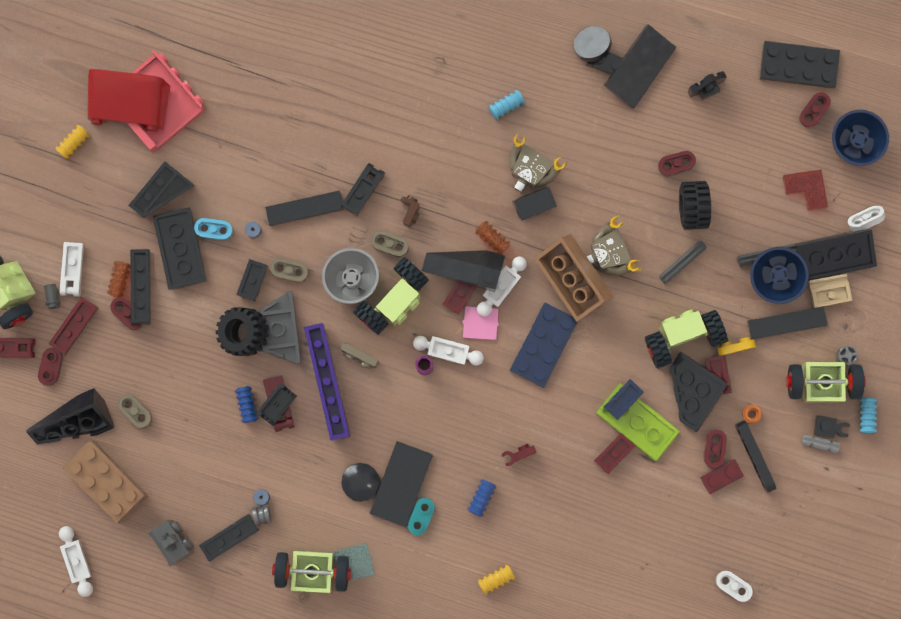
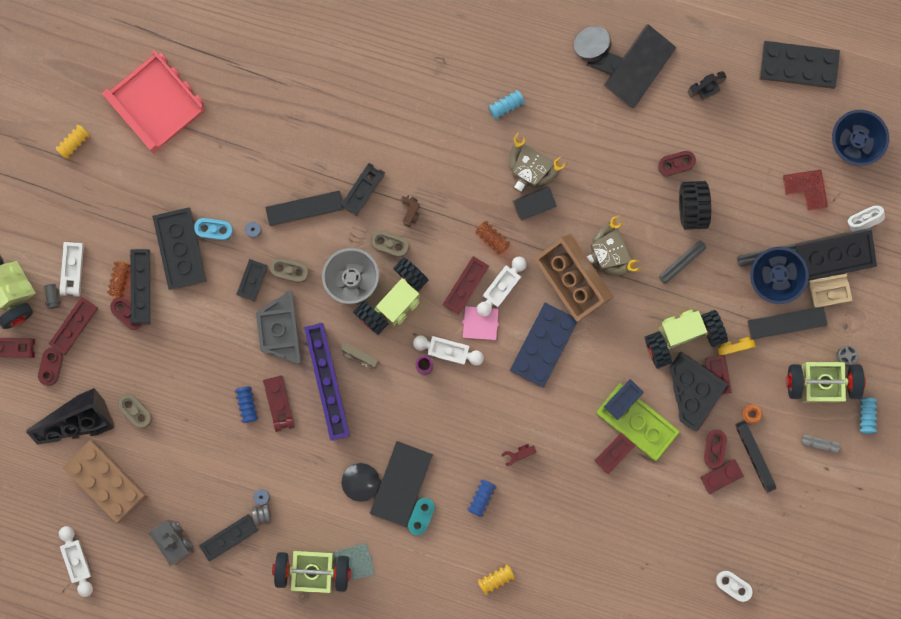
(127, 98): red windscreen -> none
(159, 190): black wedge -> none
(228, 331): black tyre -> none
(276, 404): black hinge -> none
(467, 267): black wedge -> none
(814, 109): dark red plate -> none
(827, 427): black plate -> none

